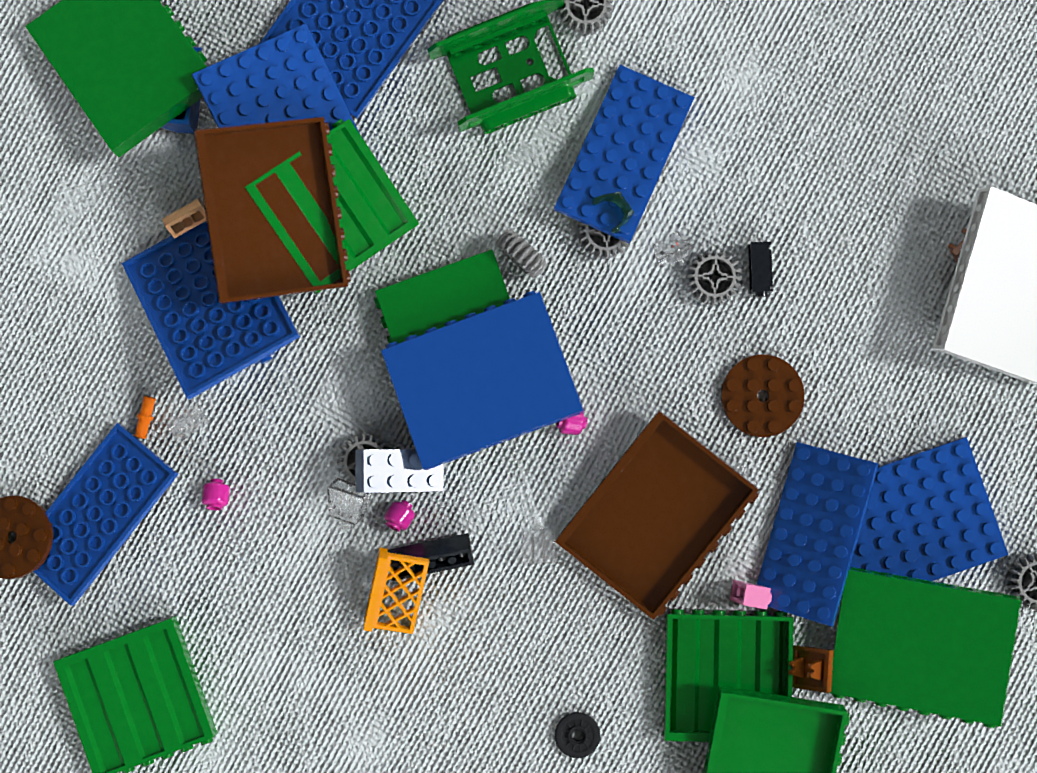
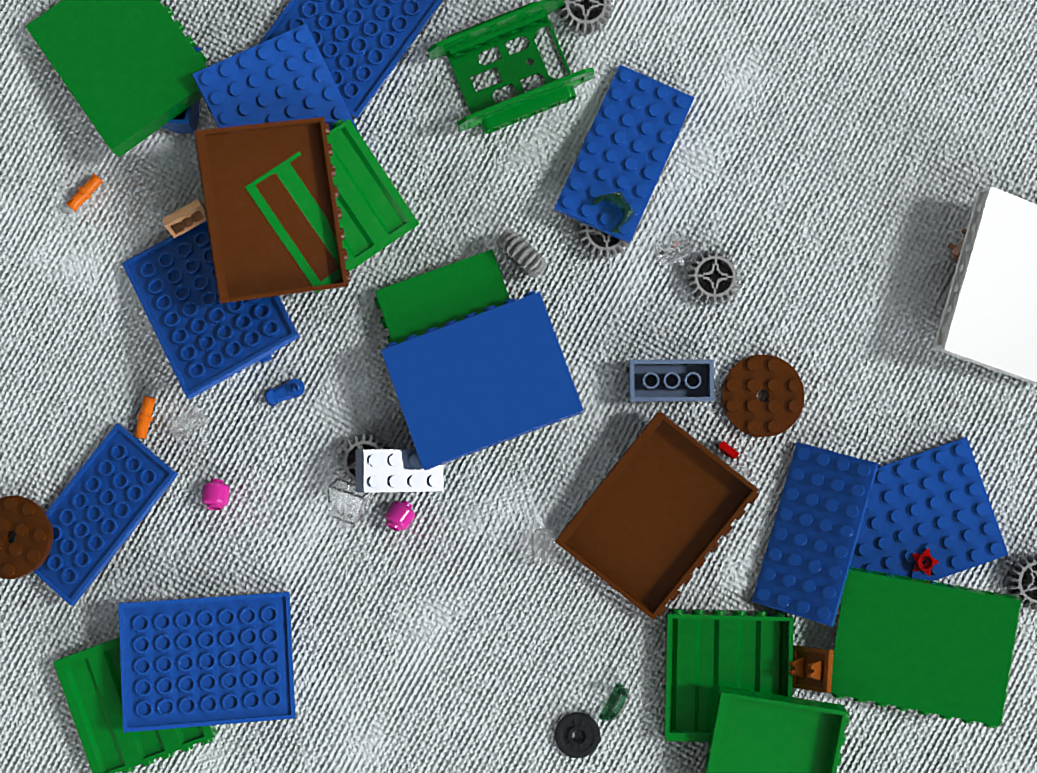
(84, 192): none -> orange pin
(206, 661): none -> blue plate
(289, 390): none -> blue piece
(379, 584): light orange fence -> none
(442, 554): black brick -> none
(572, 425): dark pink head -> none
(607, 713): none -> clear green helmet
(671, 380): none -> sand blue brick
(727, 449): none -> red tile
(750, 594): bright pink slope -> none
(760, 268): black window -> none
(930, 562): none -> red plate

